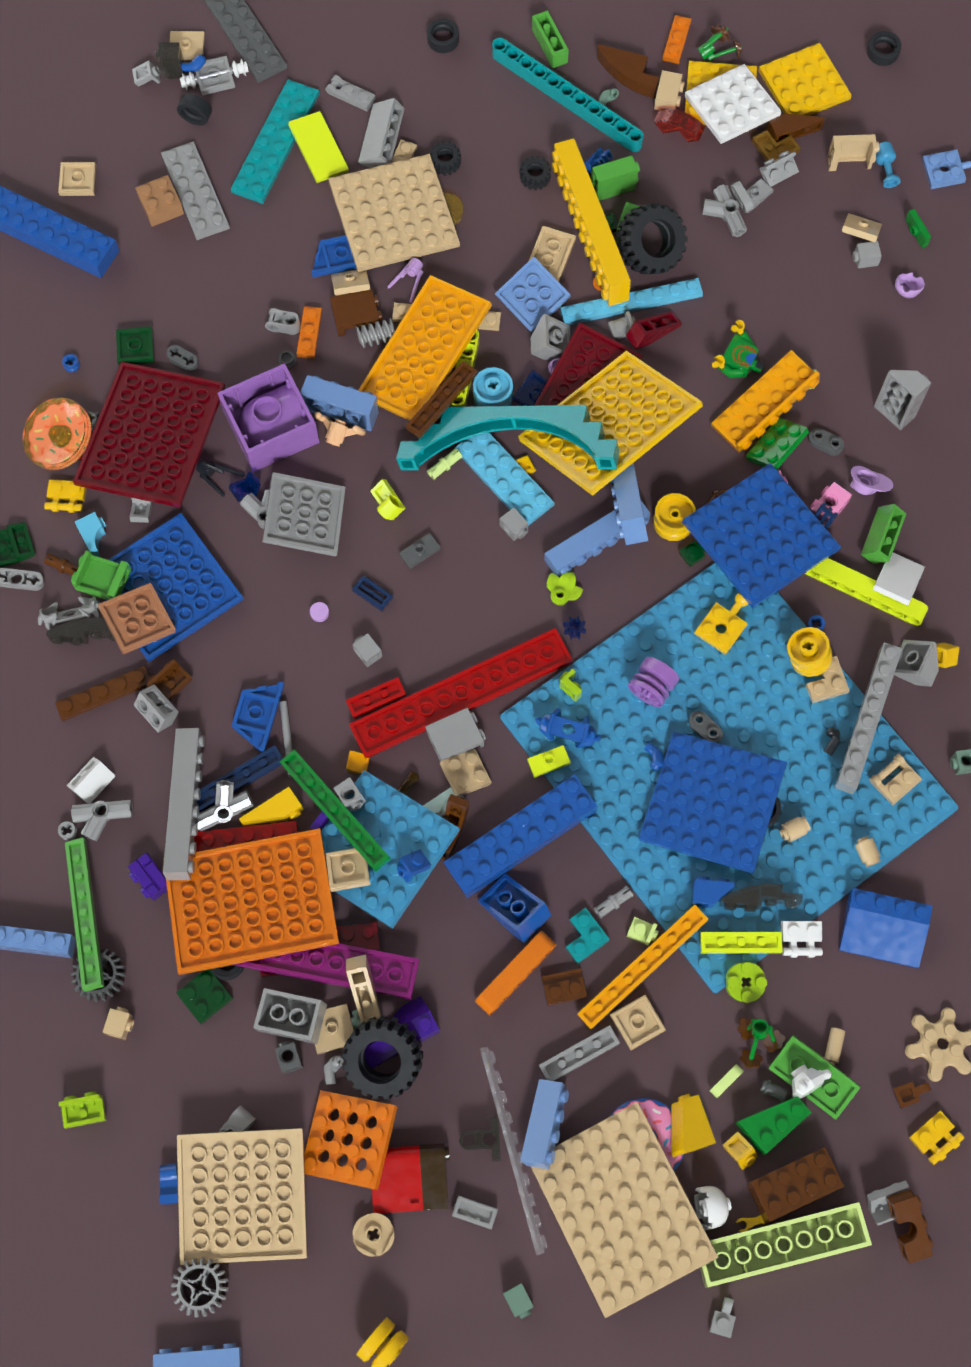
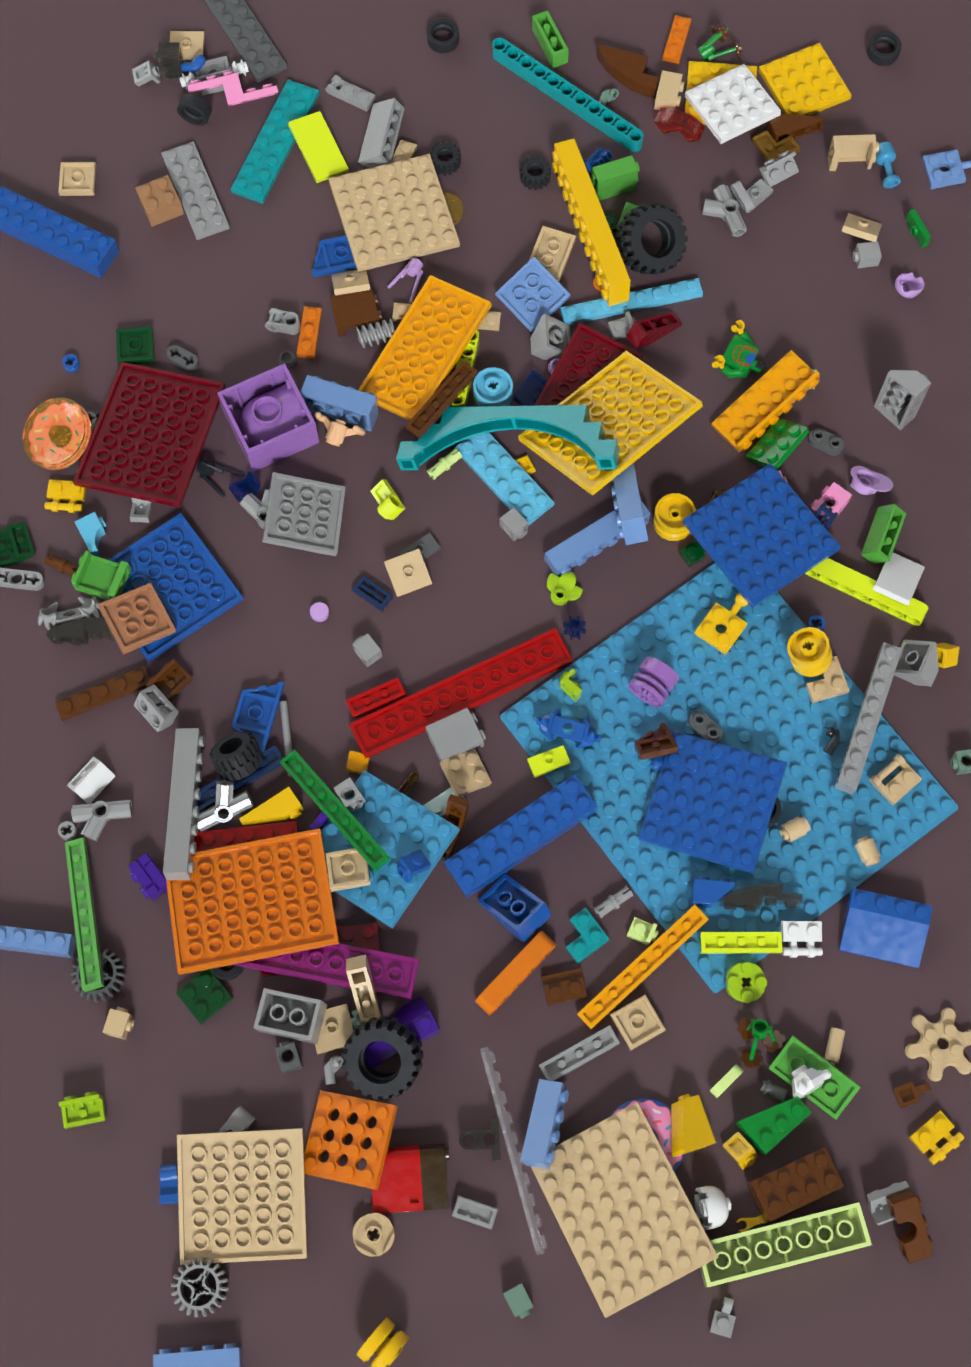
(232, 88): none -> bright pink bracket
(236, 756): none -> black tyre
(407, 572): none -> tan plate
(656, 743): none -> reddish brown wing

